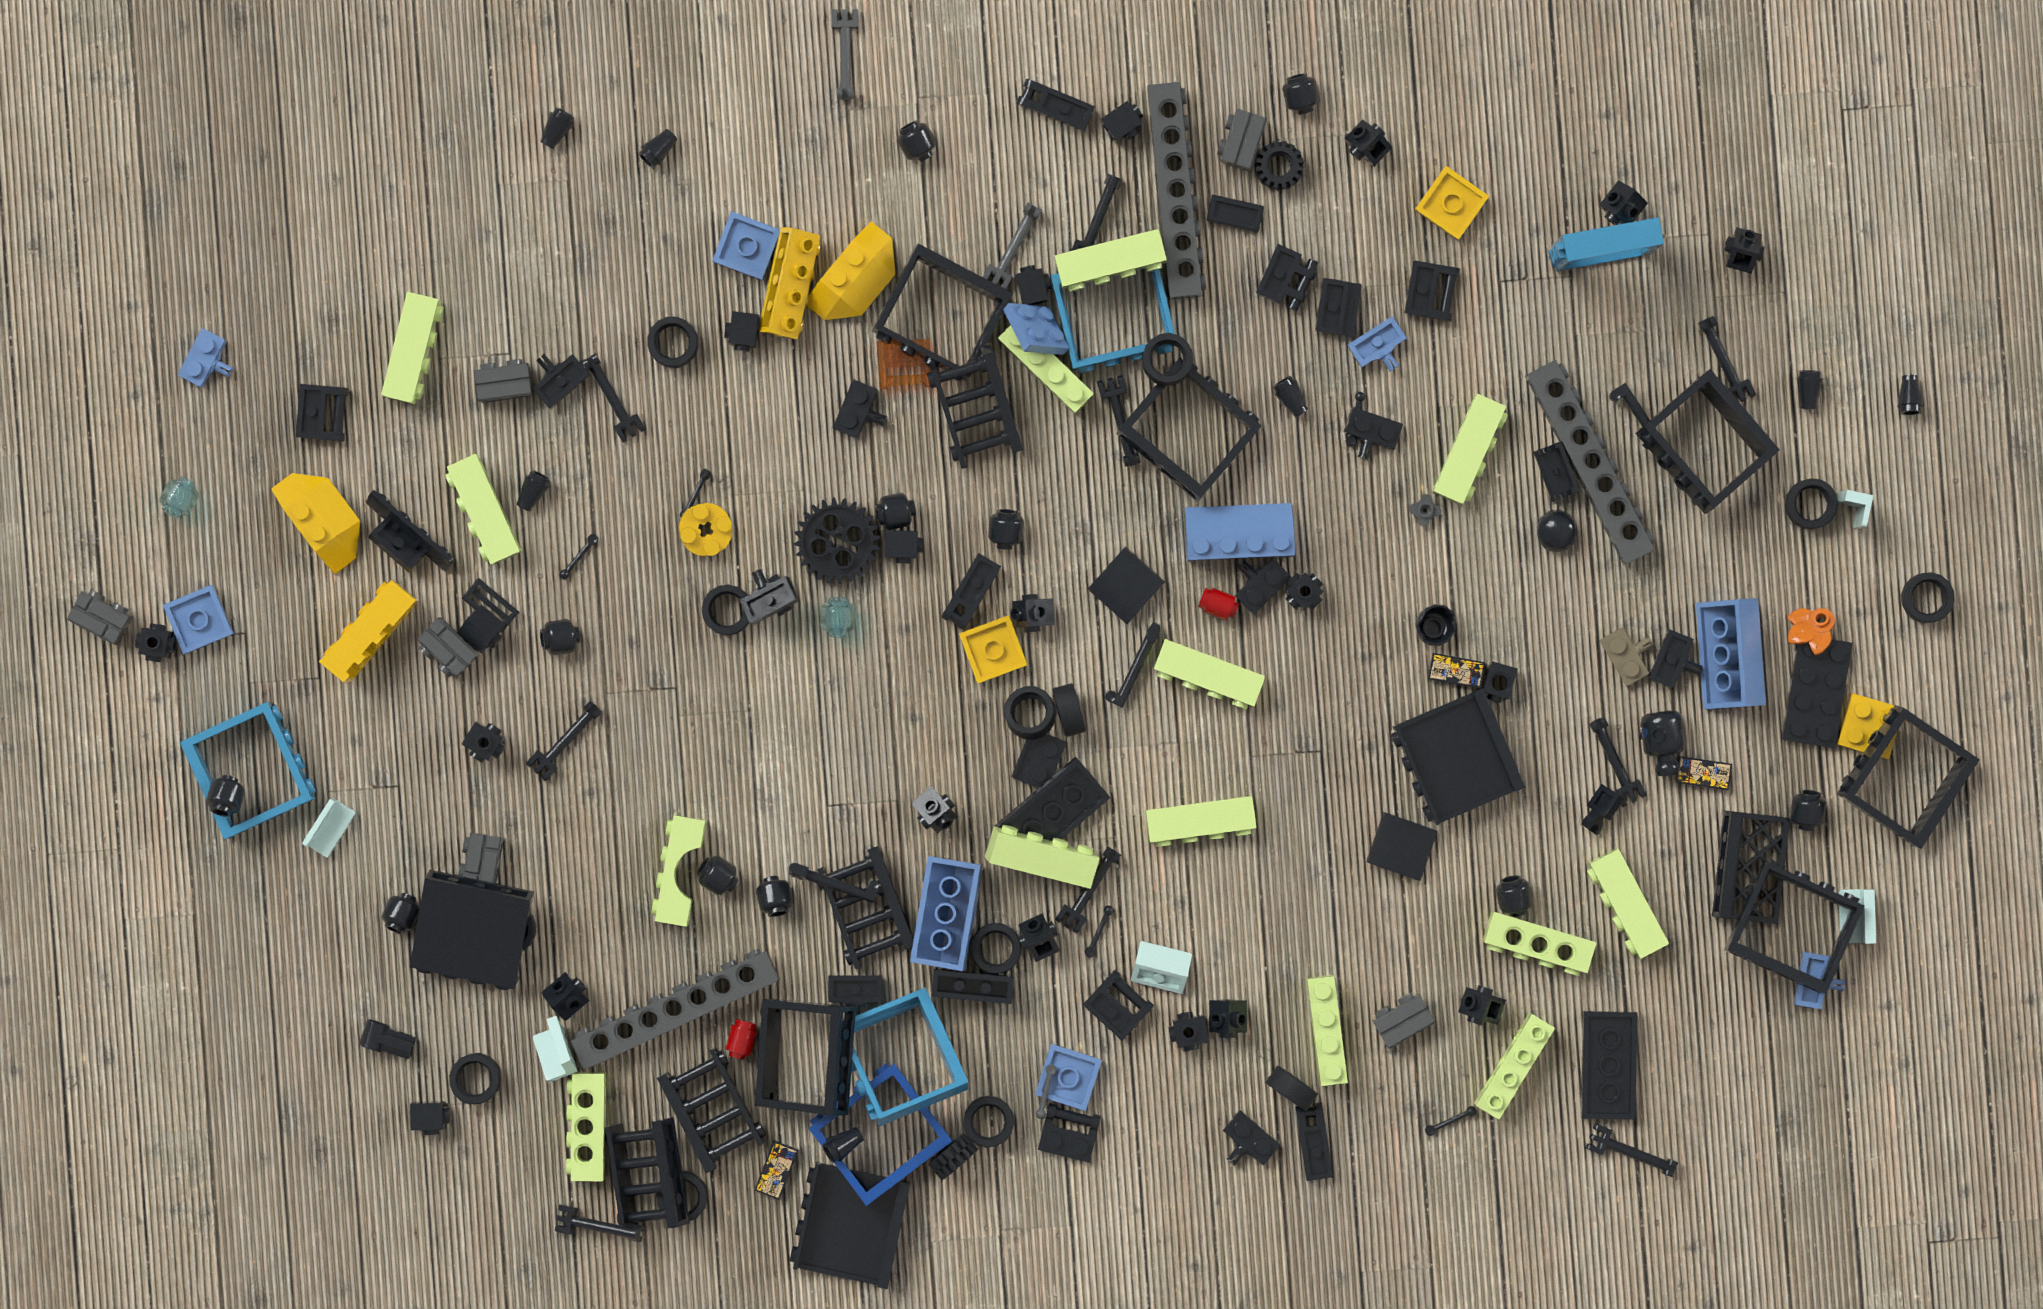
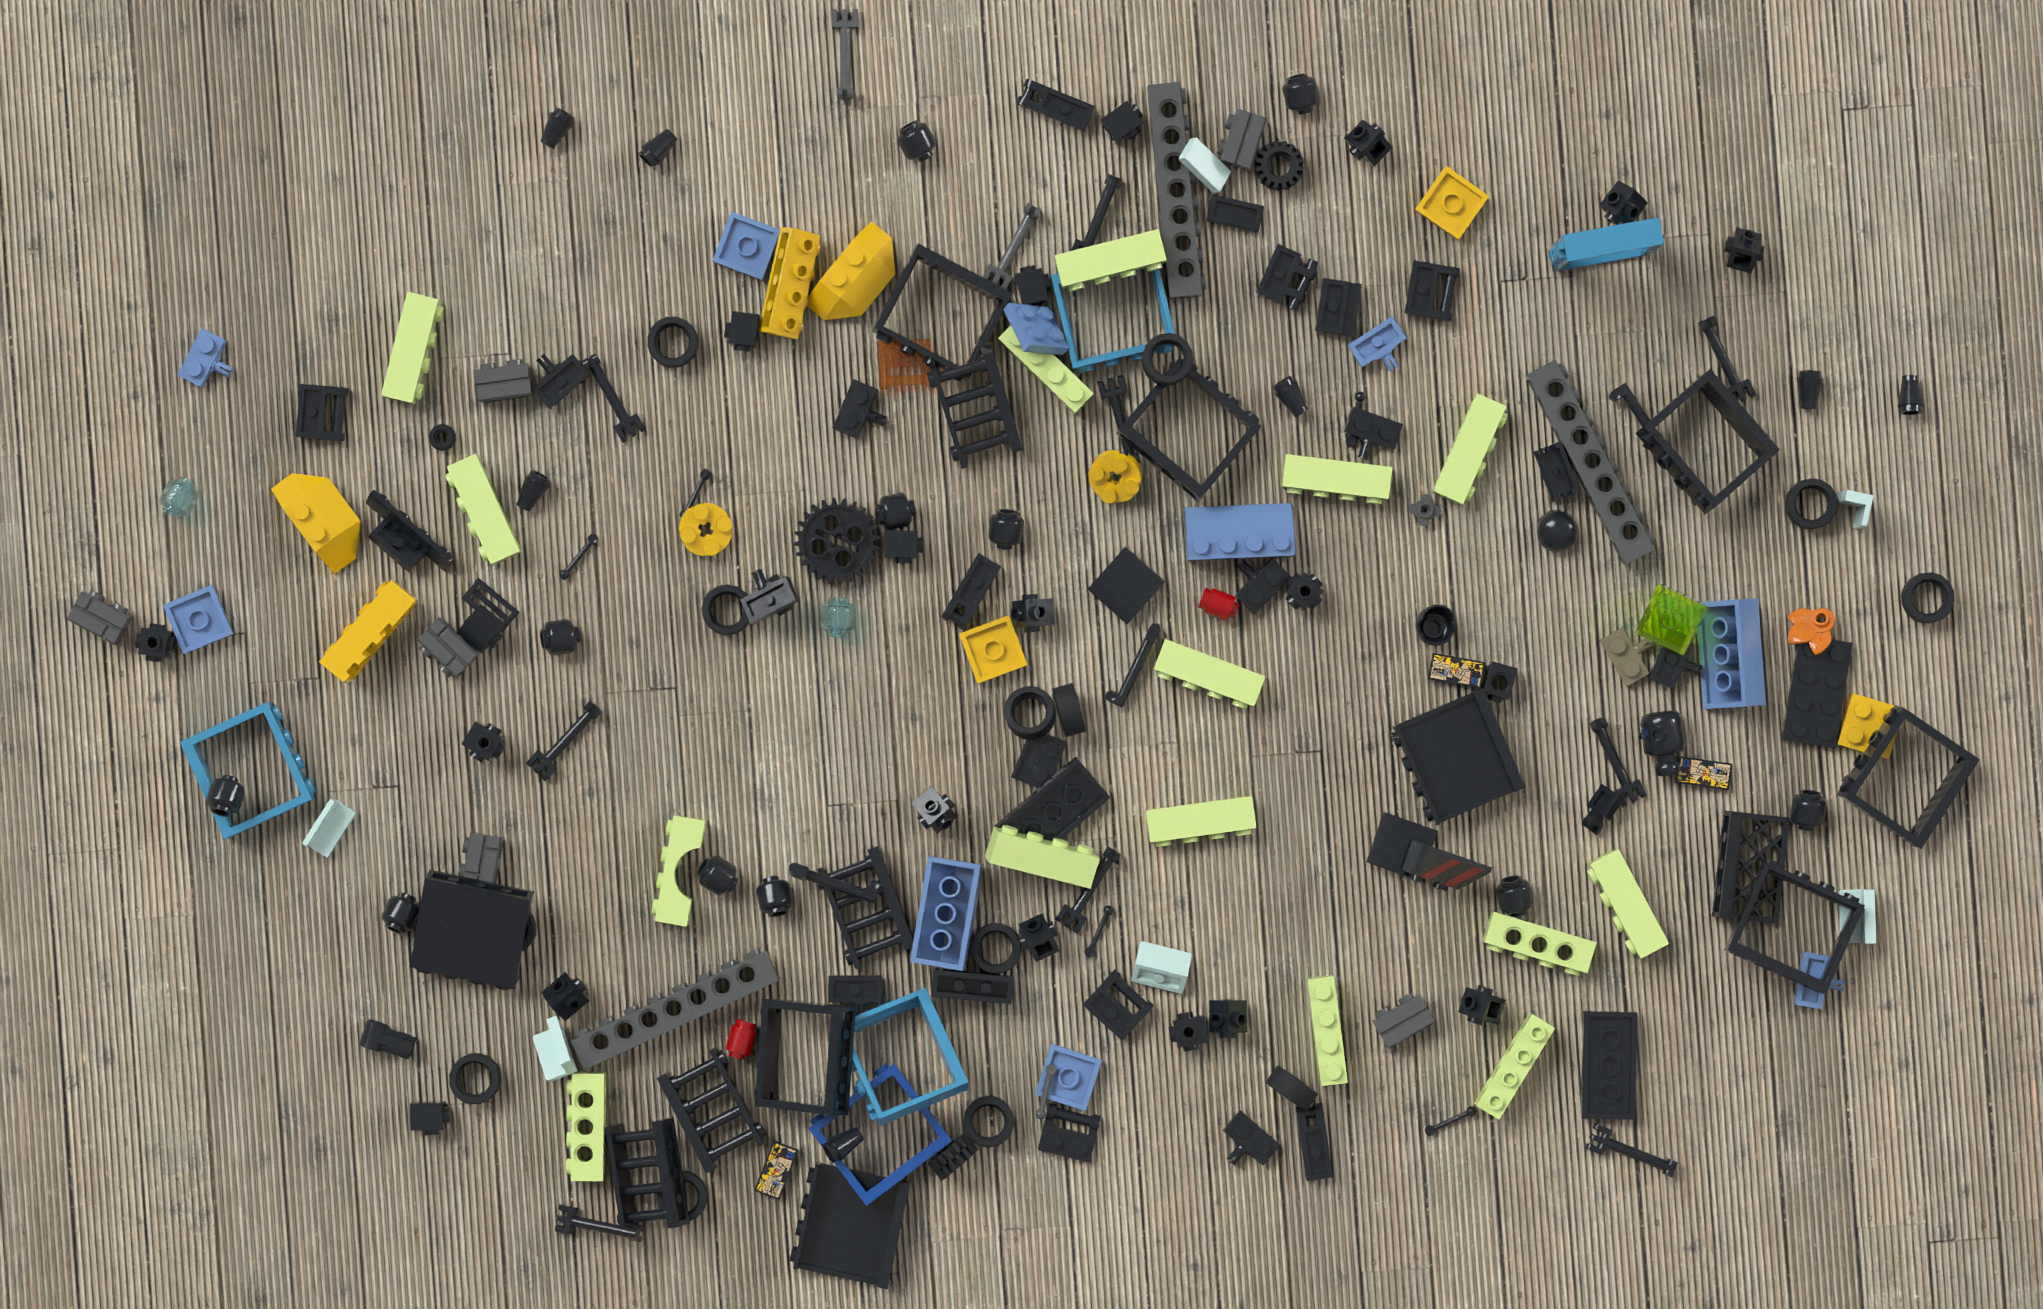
(442, 428): none -> black plate
(1112, 490): none -> yellow plate
(1204, 165): none -> light aqua tile
(1336, 477): none -> yellowish green brick
(1441, 867): none -> black slope
(1672, 619): none -> clear neon green slope

